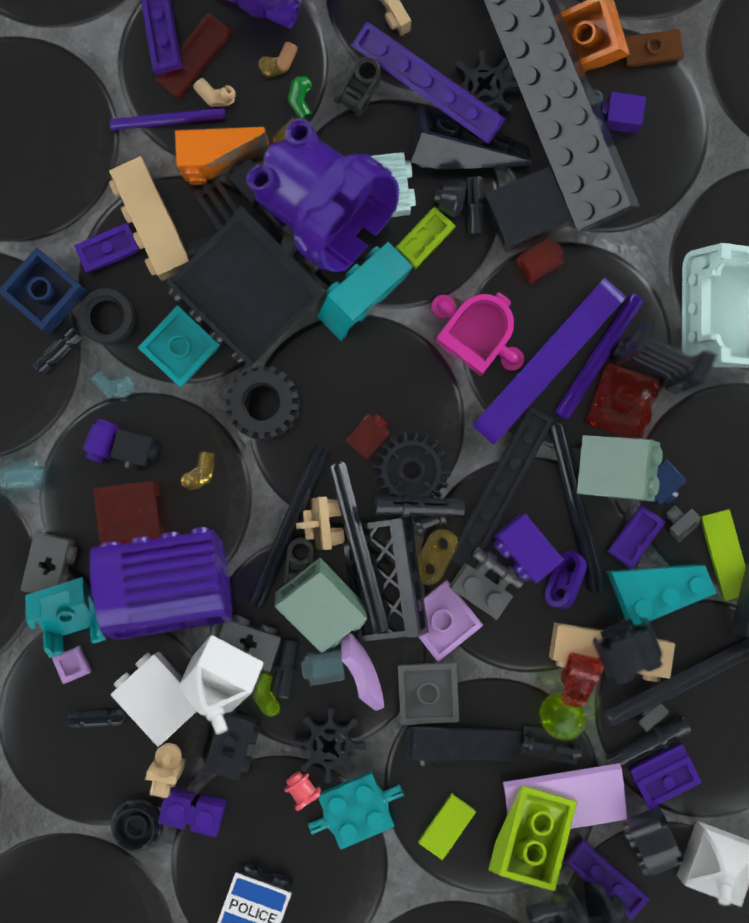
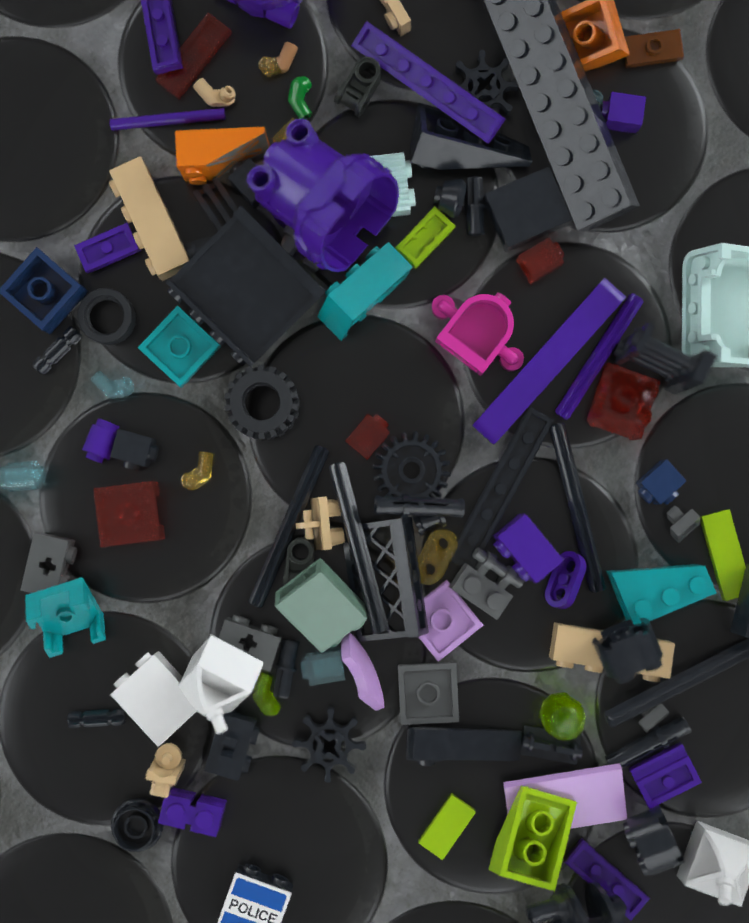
(72, 664): lavender tile -> none
(160, 584): dark purple piece -> none
(302, 789): coral brick -> none
(356, 810): teal plate -> none
(579, 678): clear red piece -> none
(619, 468): sand green brick -> none
(636, 536): dark purple plate -> none

